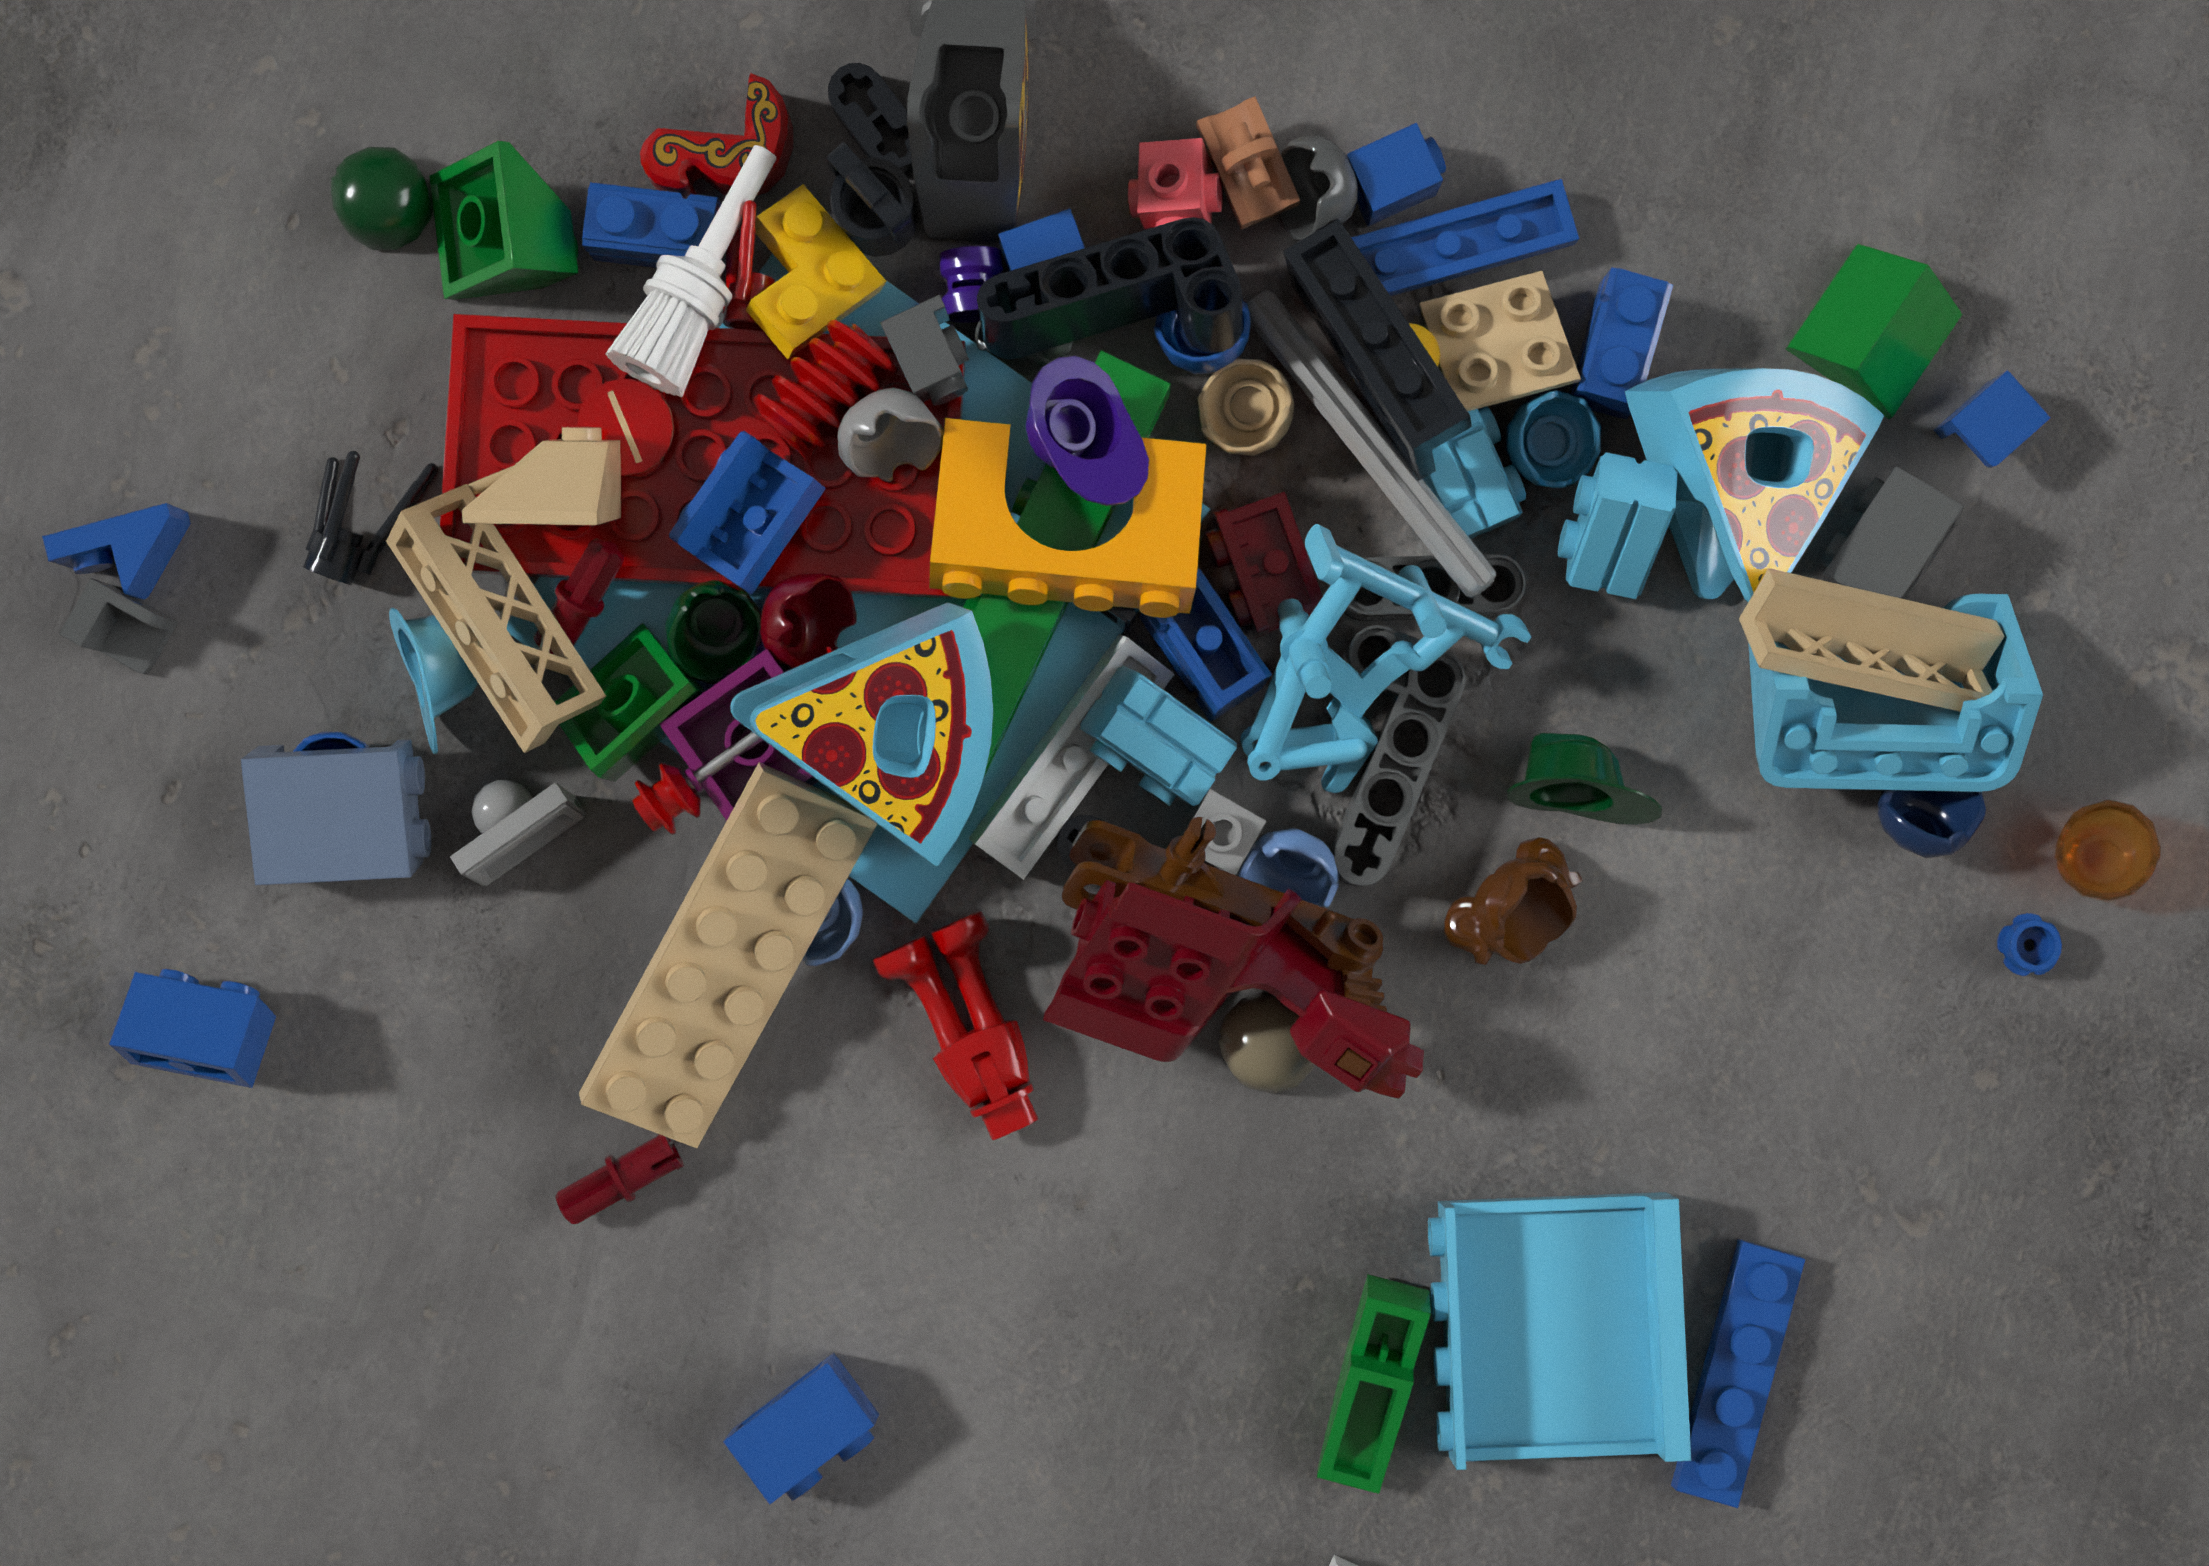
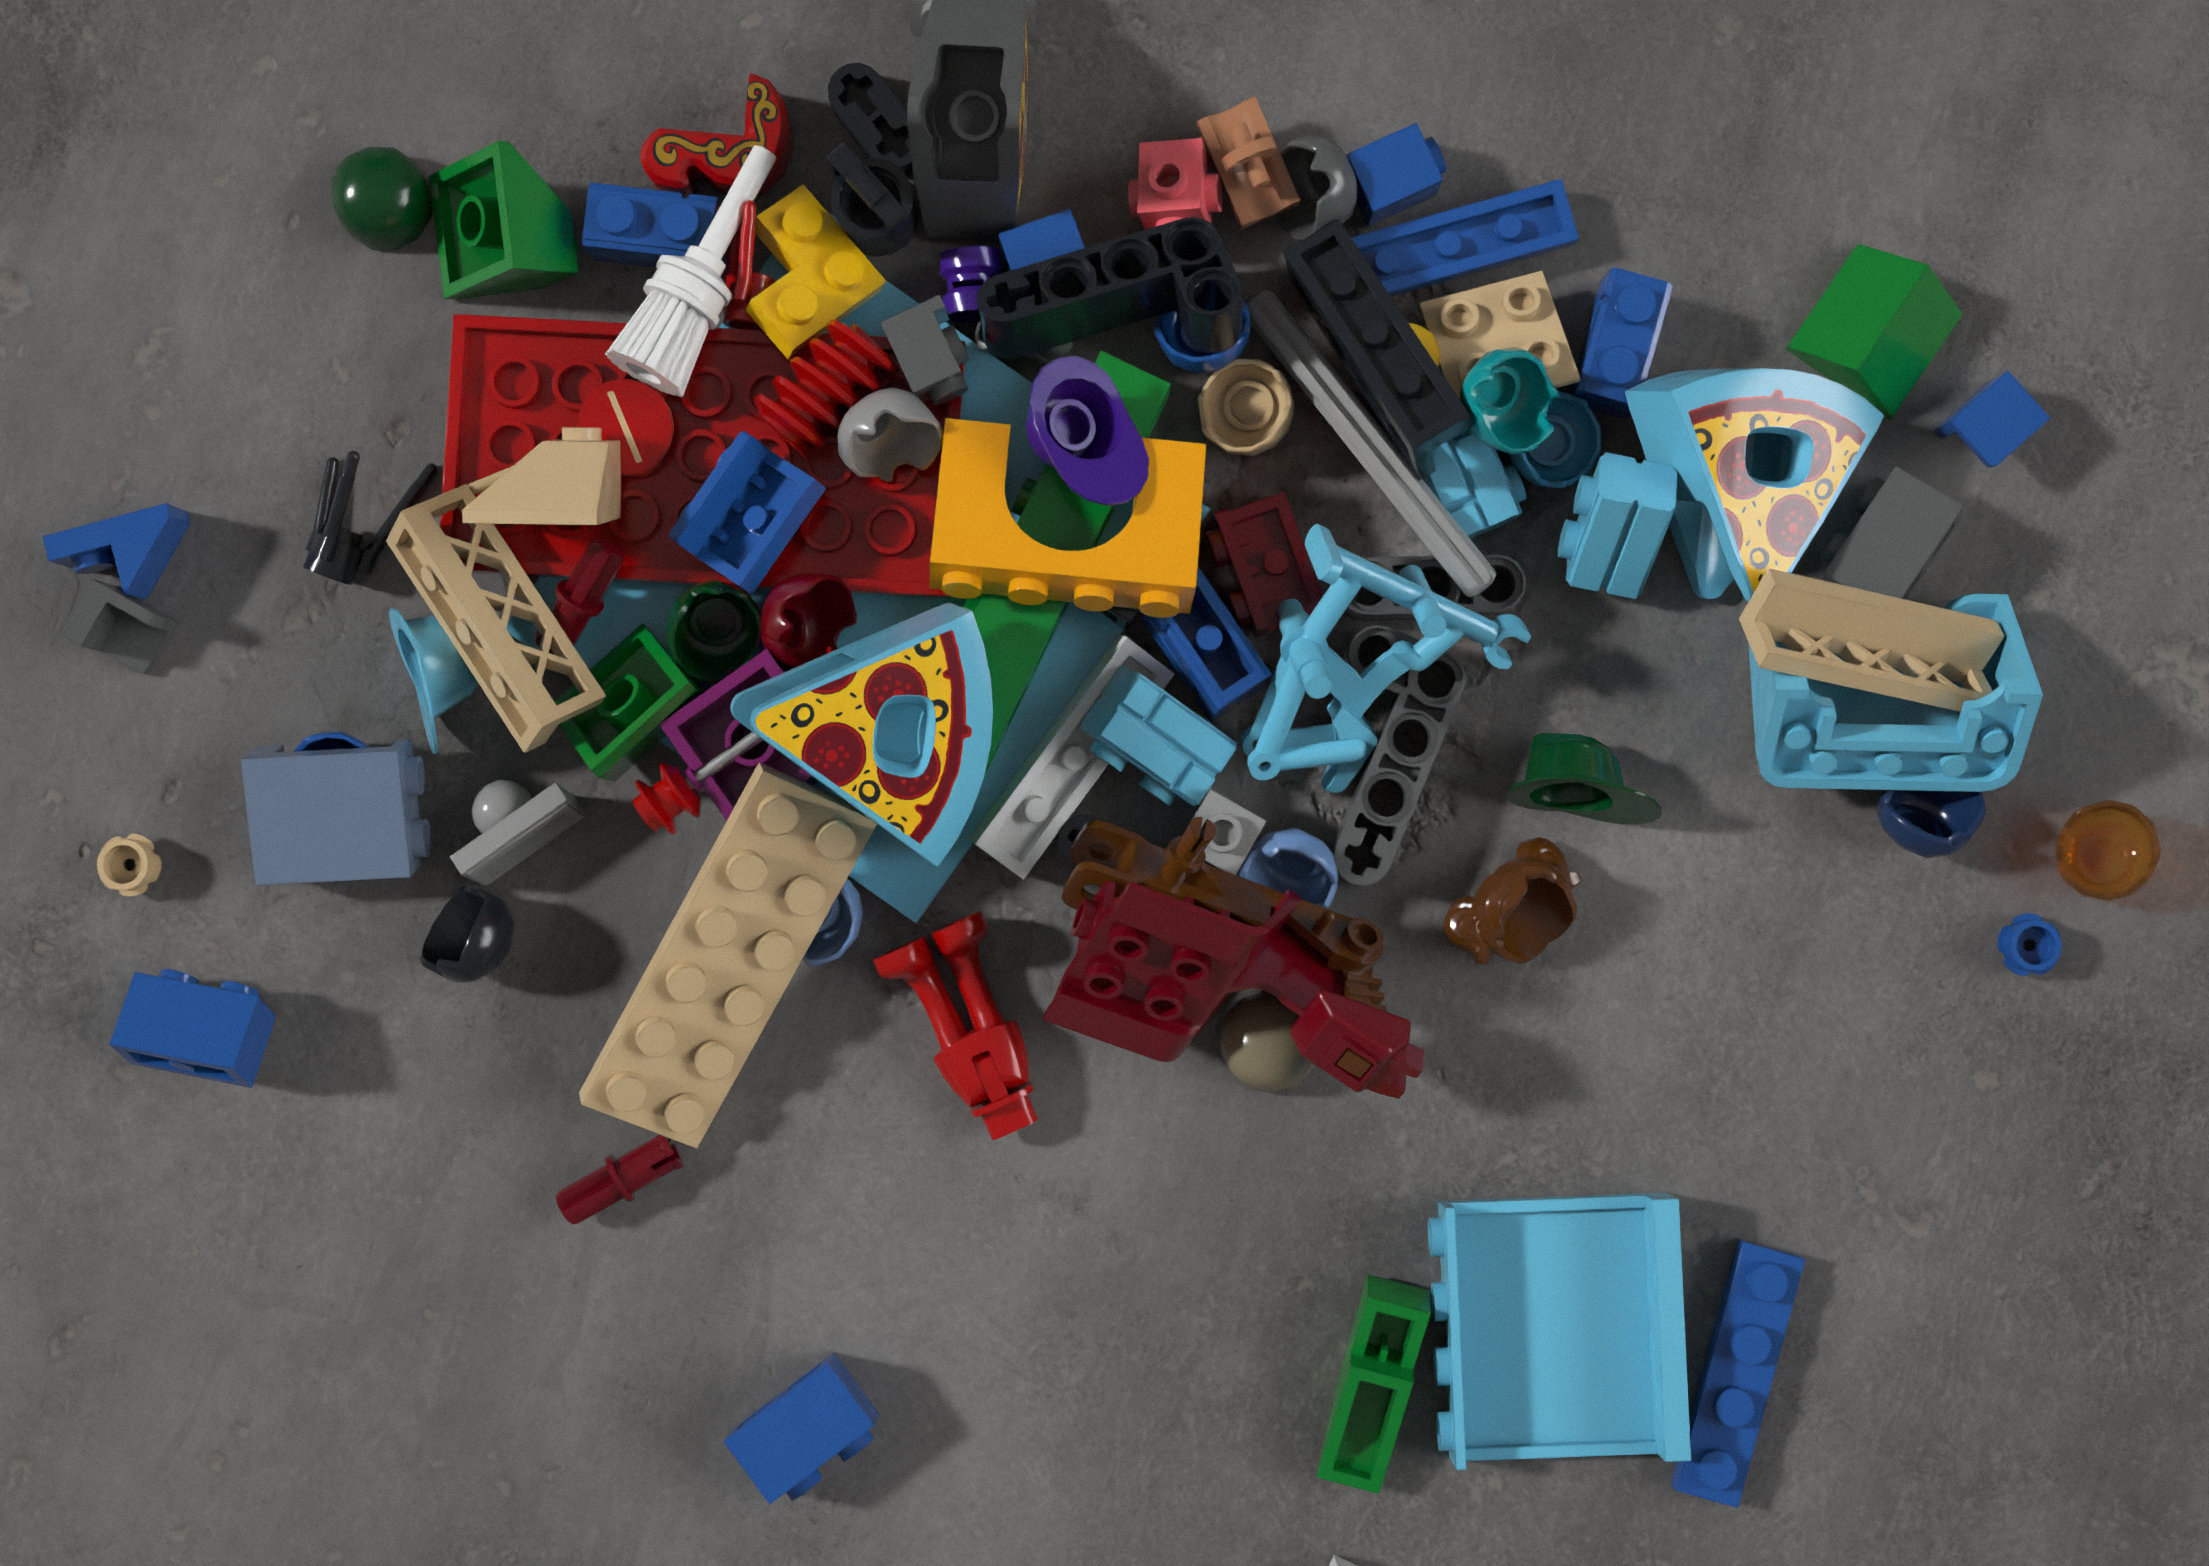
(112, 864): none -> tan plate
(469, 936): none -> black hair
(1509, 400): none -> teal hair

